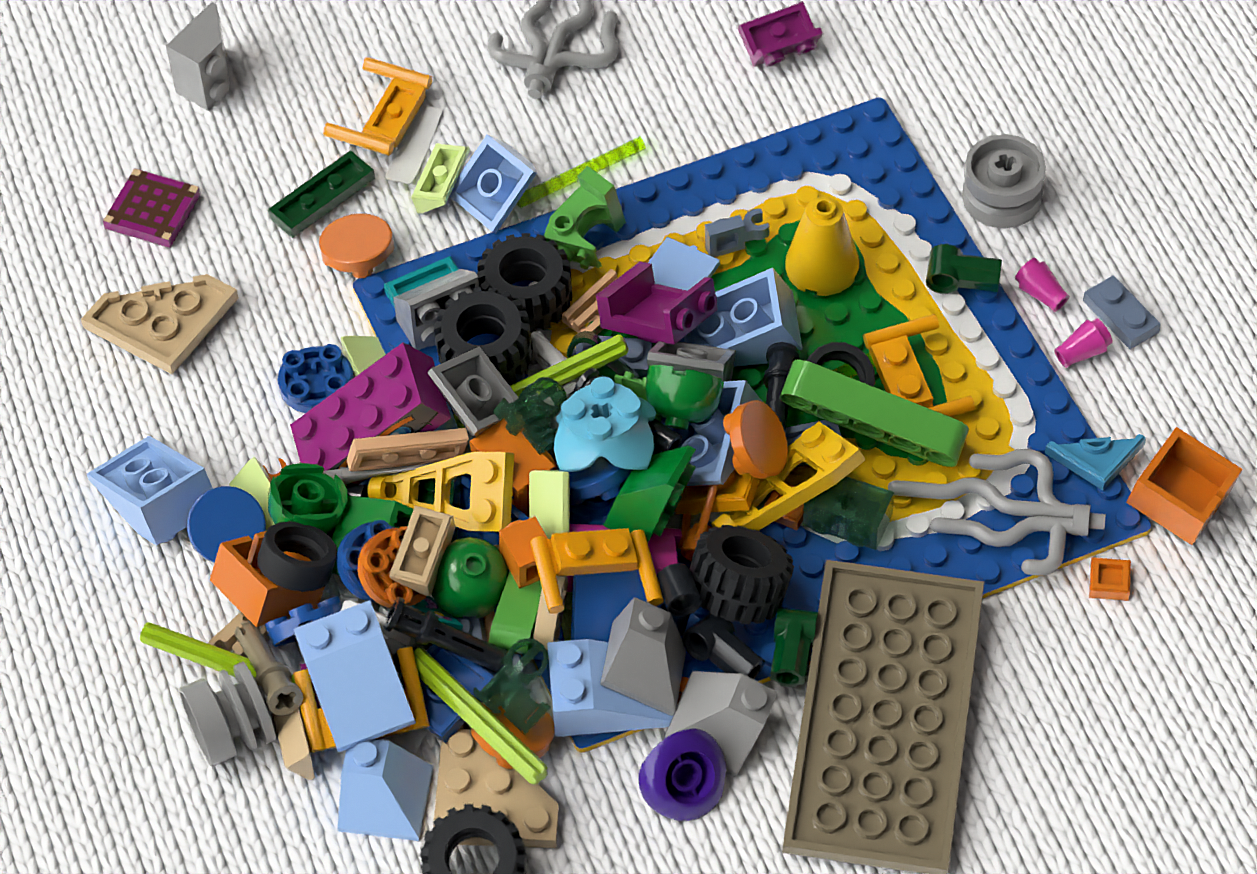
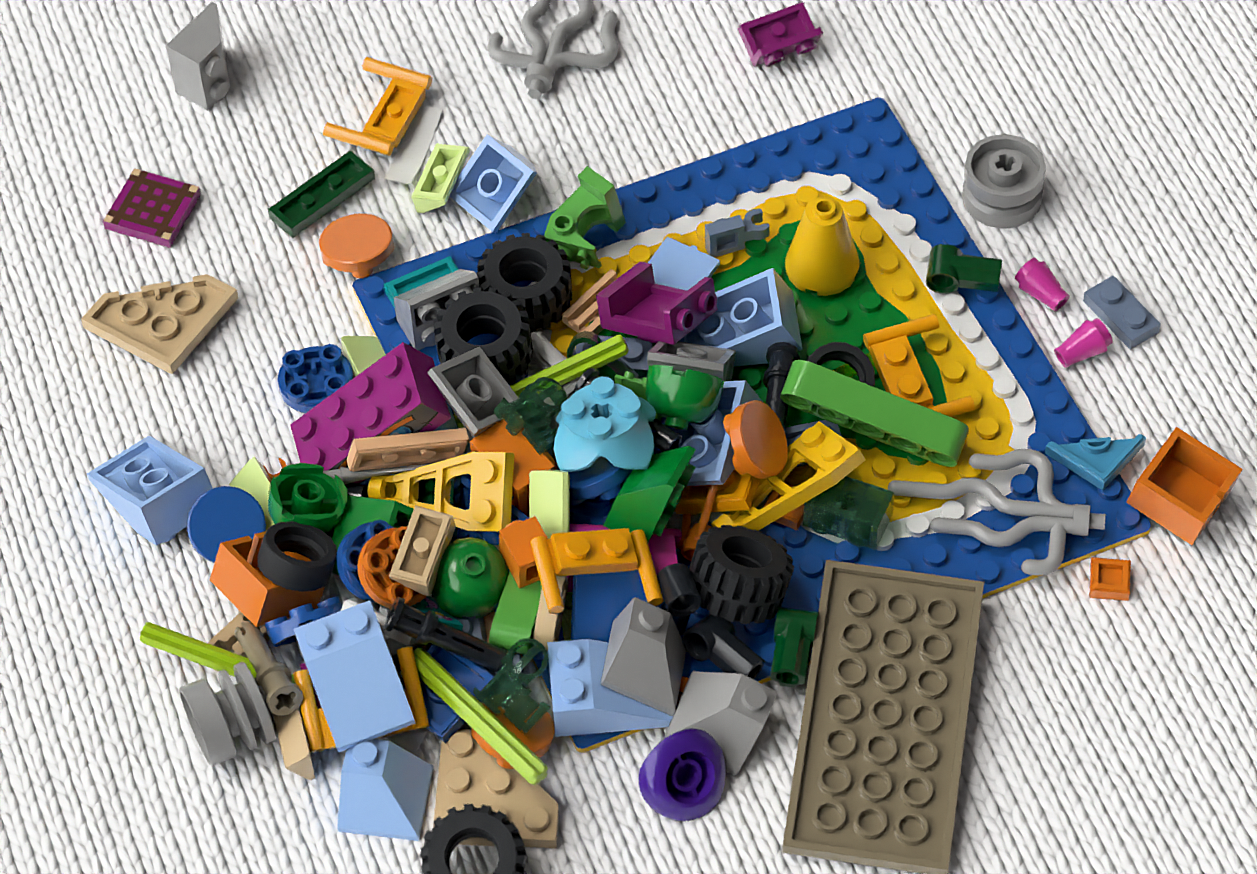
(570, 176): clear neon green bar -> none

